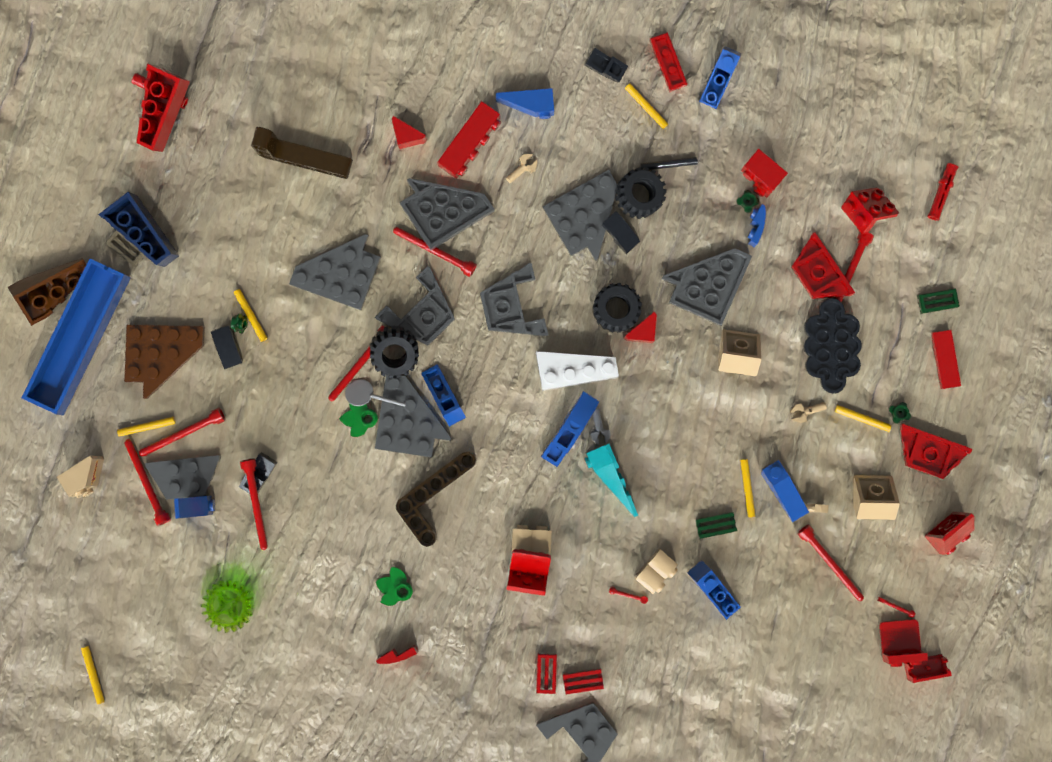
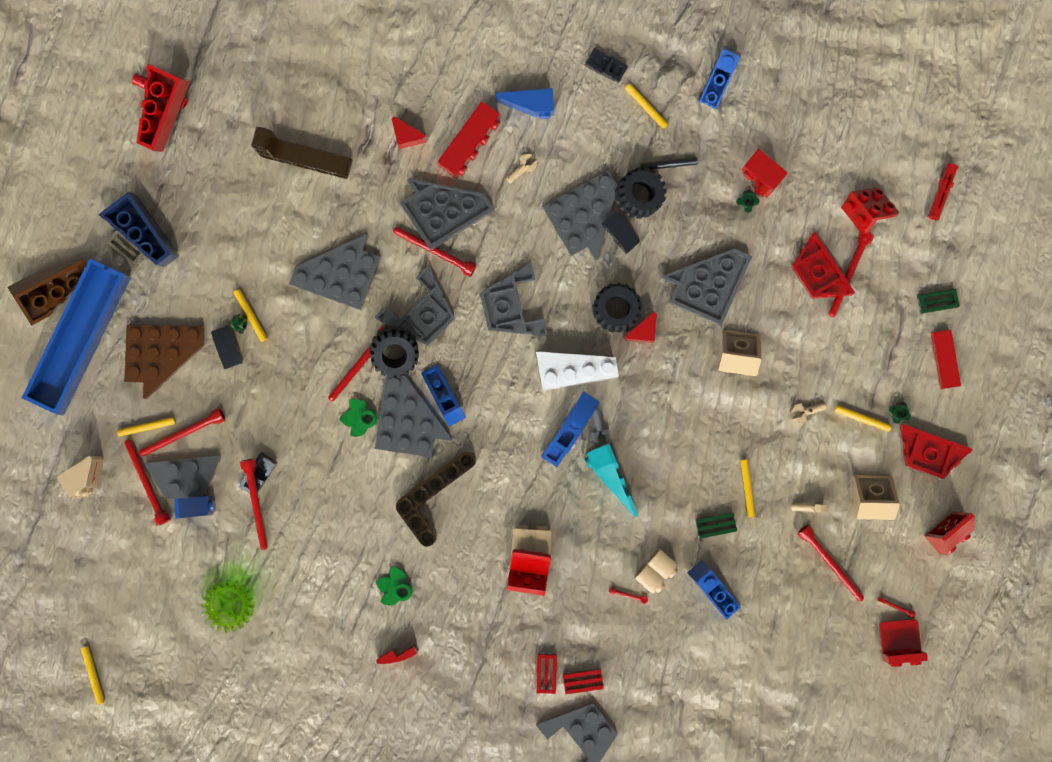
(361, 392): light grey piece -> none
(668, 62): red tile -> none
(758, 220): blue slope -> none
(784, 490): blue slope -> none
(832, 346): black plate -> none
(928, 670): red hinge -> none

